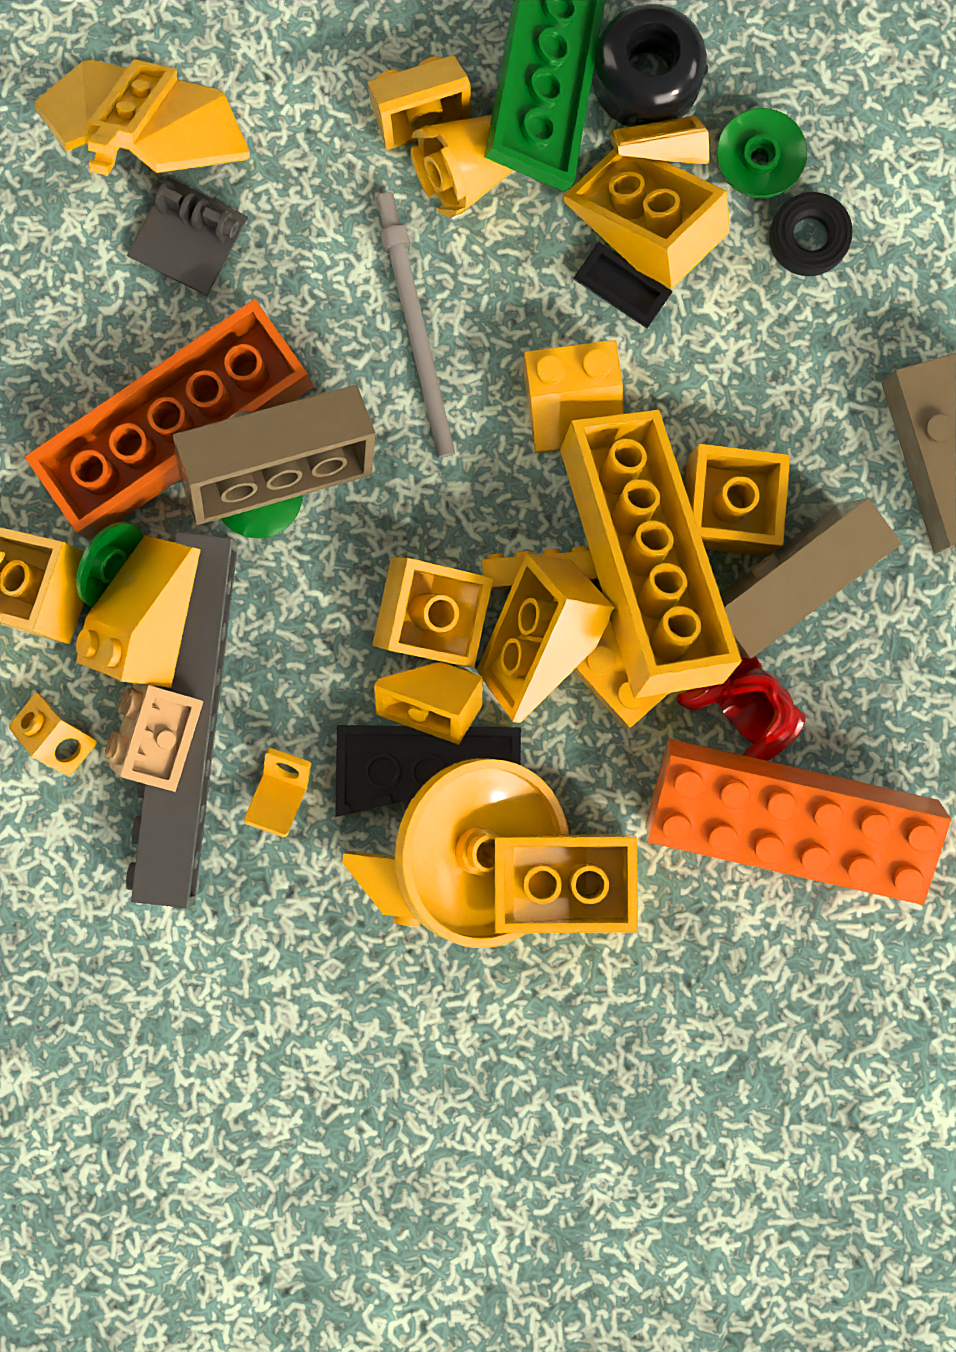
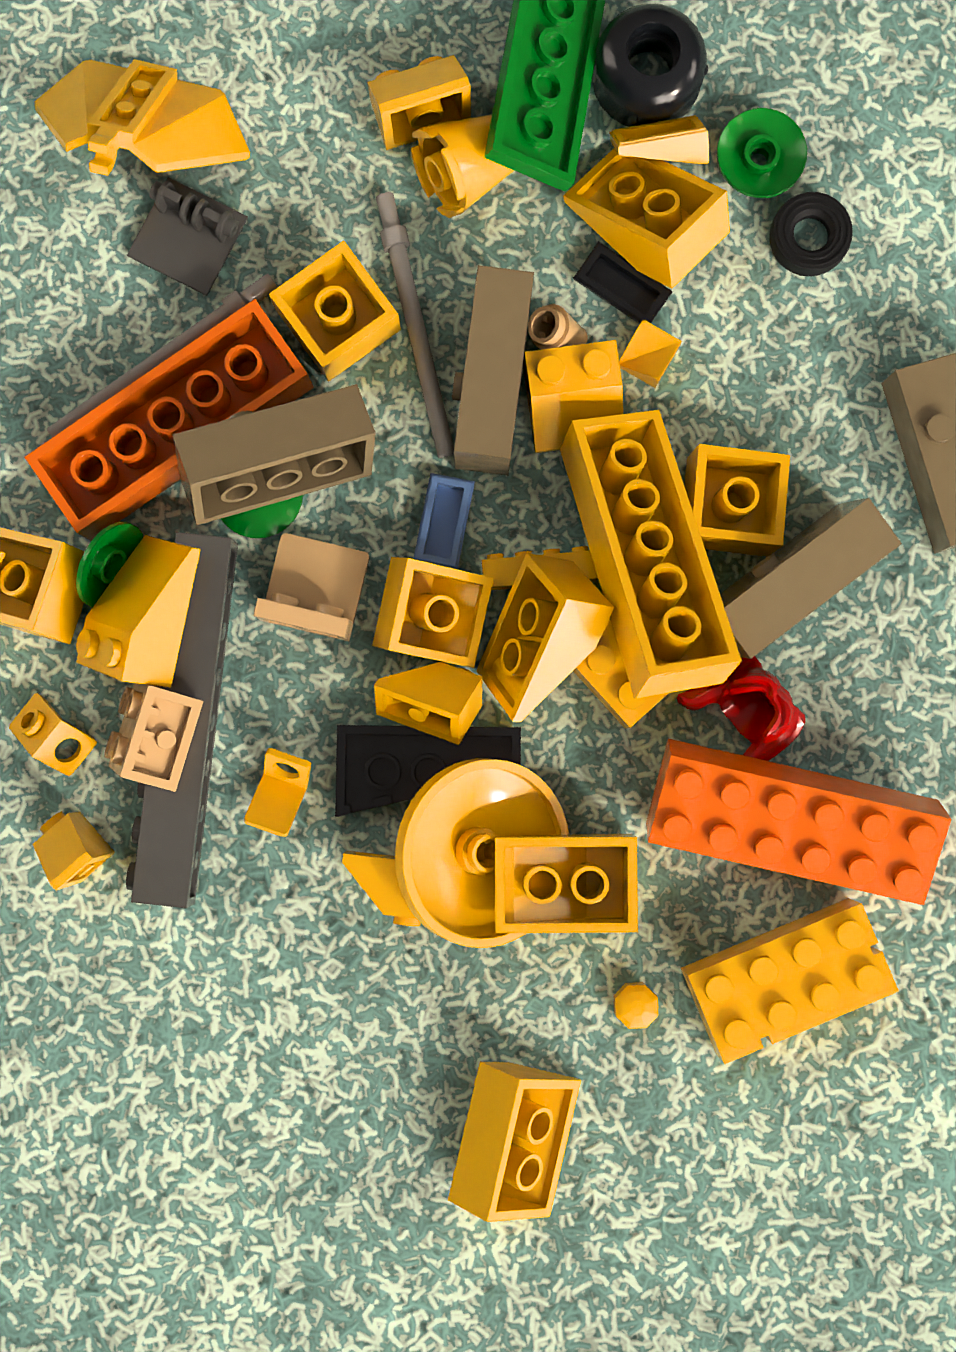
(70, 849): none -> yellow slope
(231, 304): none -> light grey bar
(314, 587): none -> tan bracket
(336, 311): none -> yellow brick
(444, 520): none -> medium blue tile
(492, 370): none -> dark tan brick
(513, 1142): none -> yellow slope
(554, 327): none -> tan cone
(635, 1005): none -> yellow tile
(649, 353): none -> yellow slope
(789, 979): none -> yellow piece

